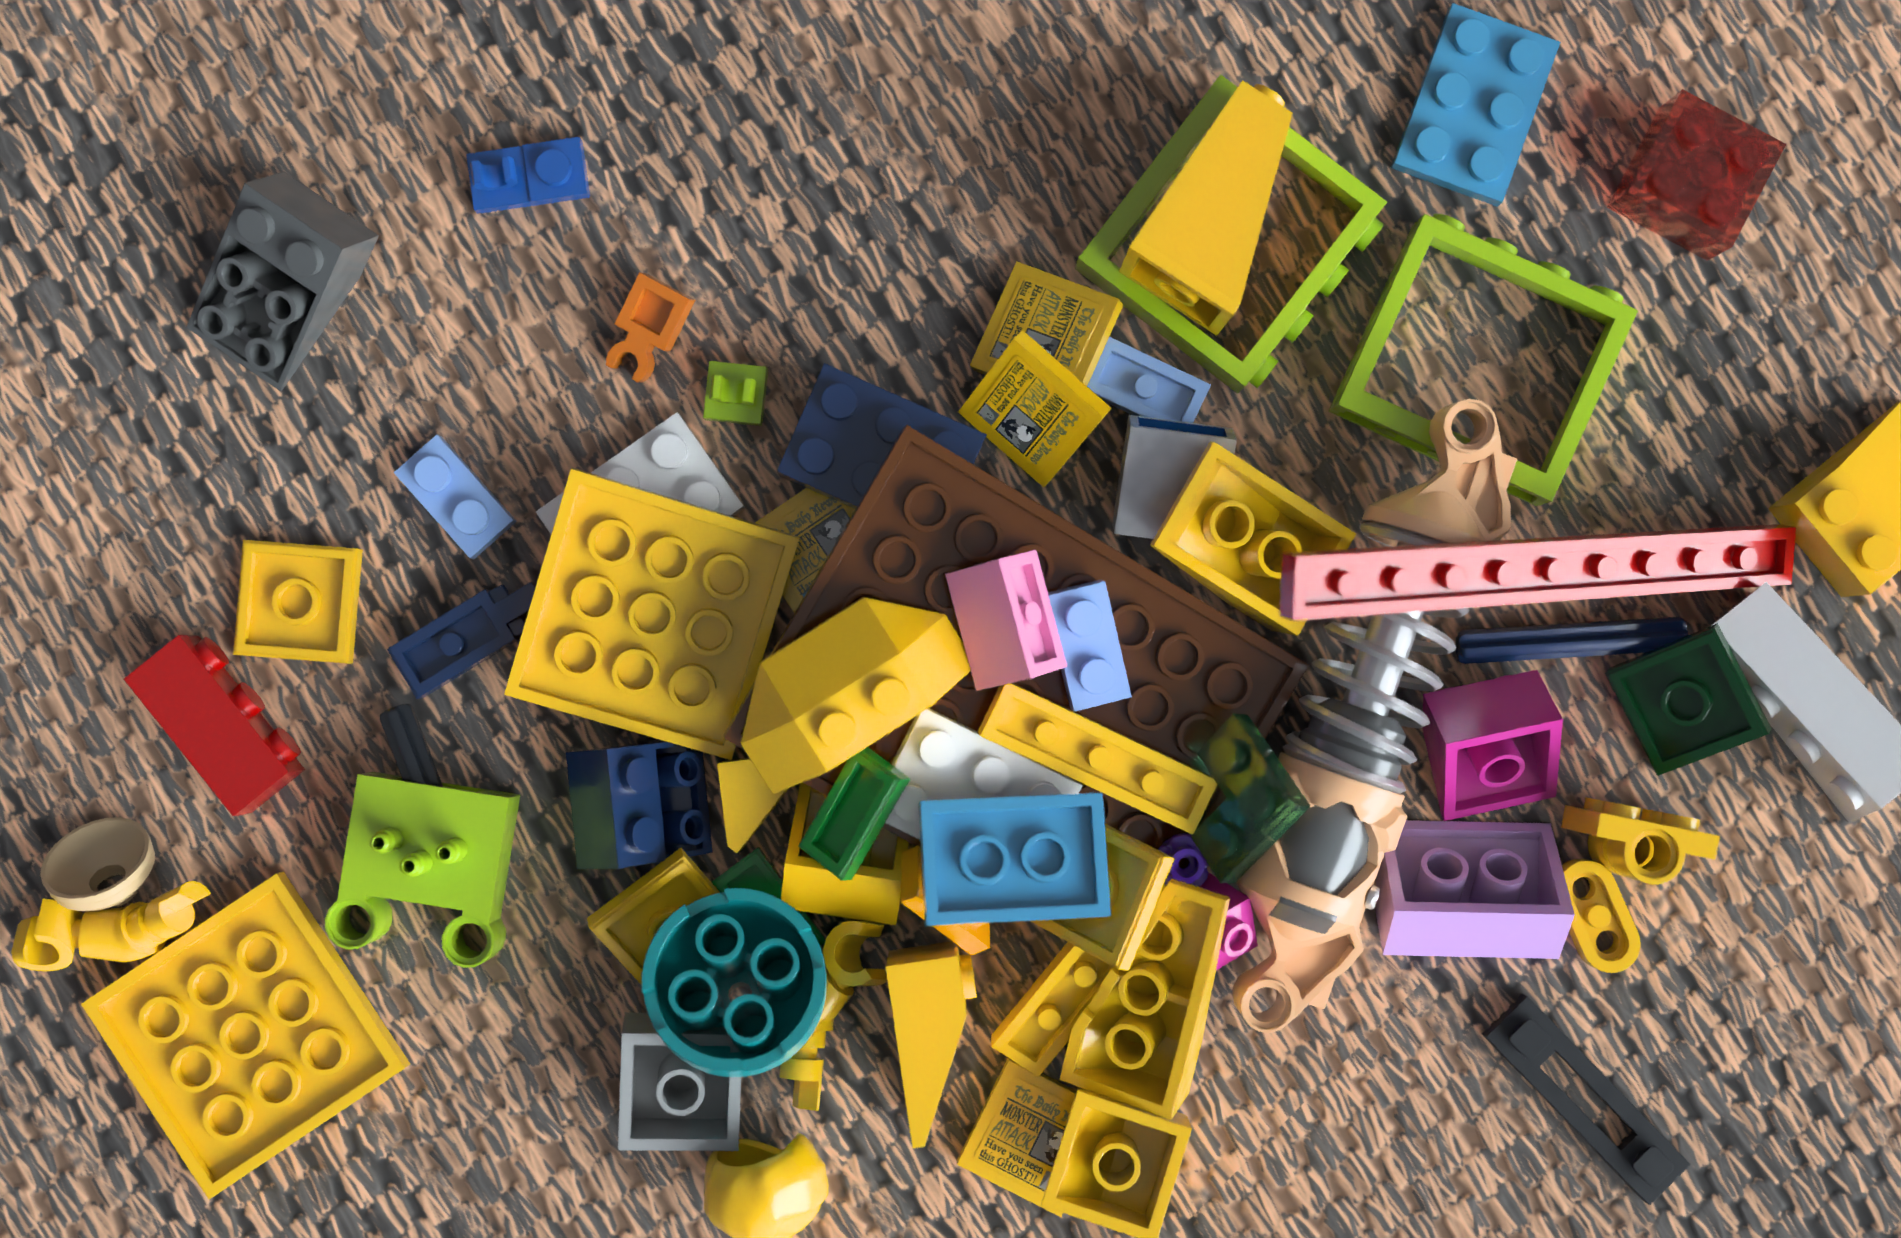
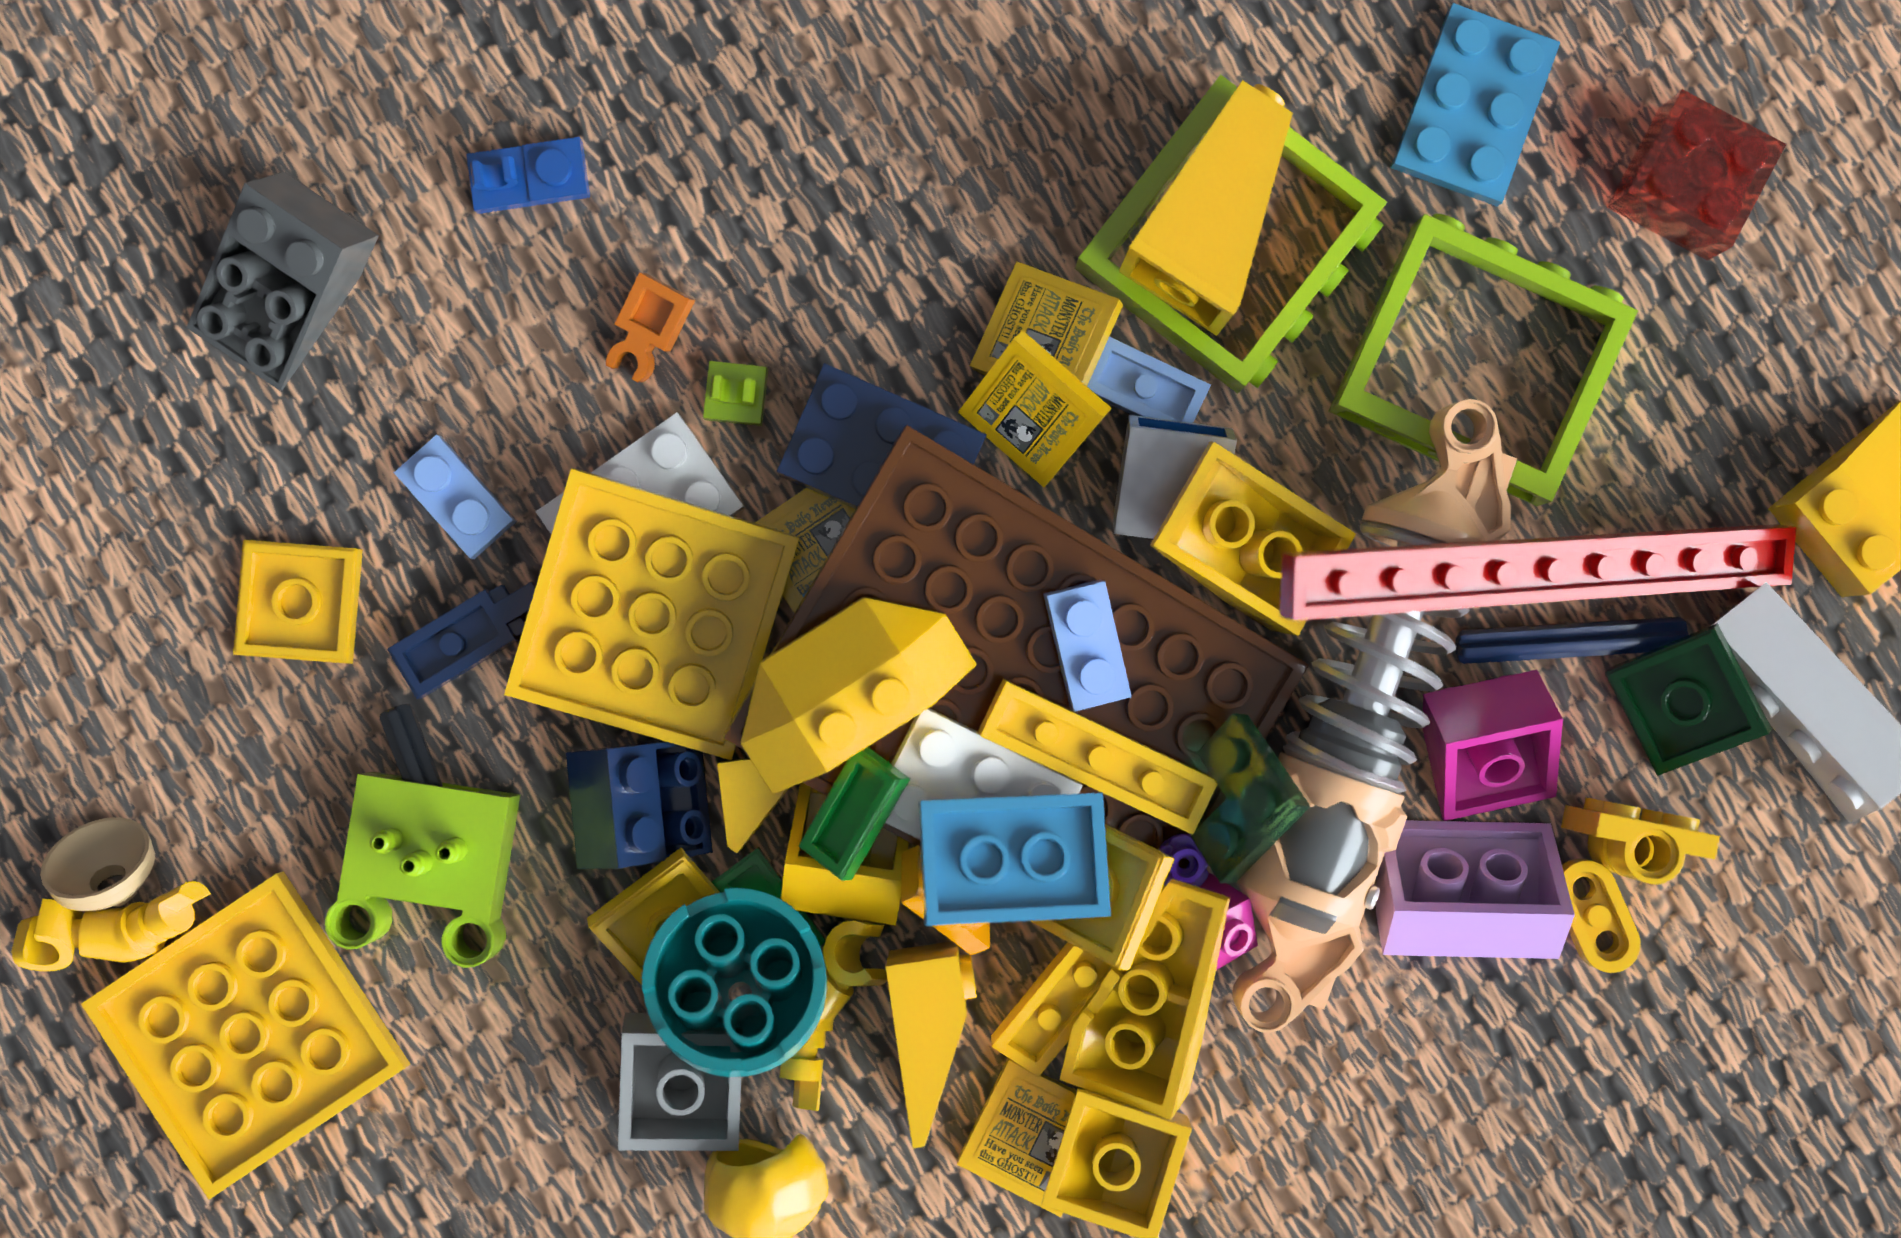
(216, 723): red brick -> none
(1006, 620): bright pink panel -> none
(1644, 1157): black container -> none

